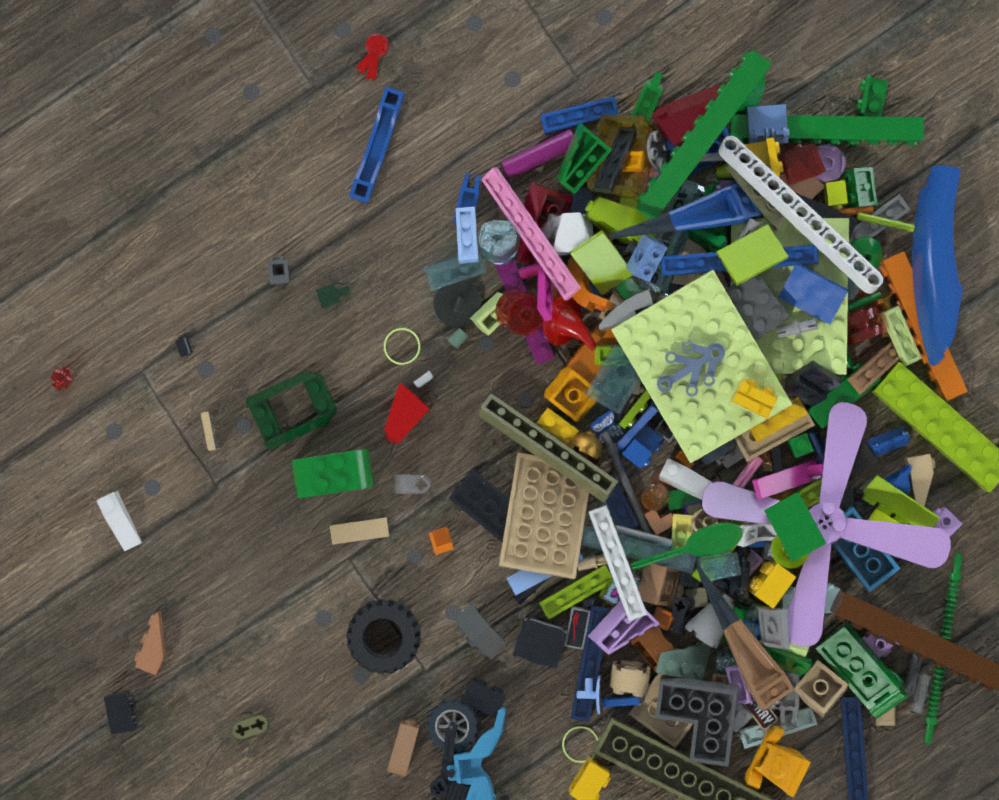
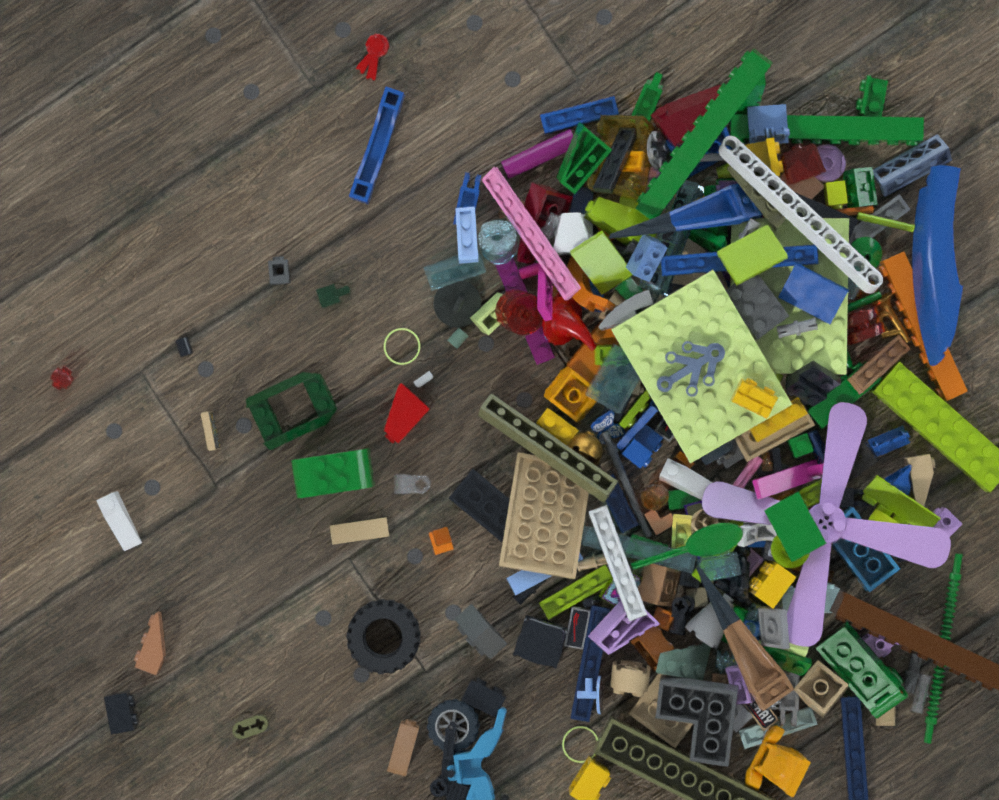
(622, 700): blue tile -> none
(644, 536): light grey bar -> none
(901, 336): yellowish green tile -> none
(914, 167): none -> sand blue fence

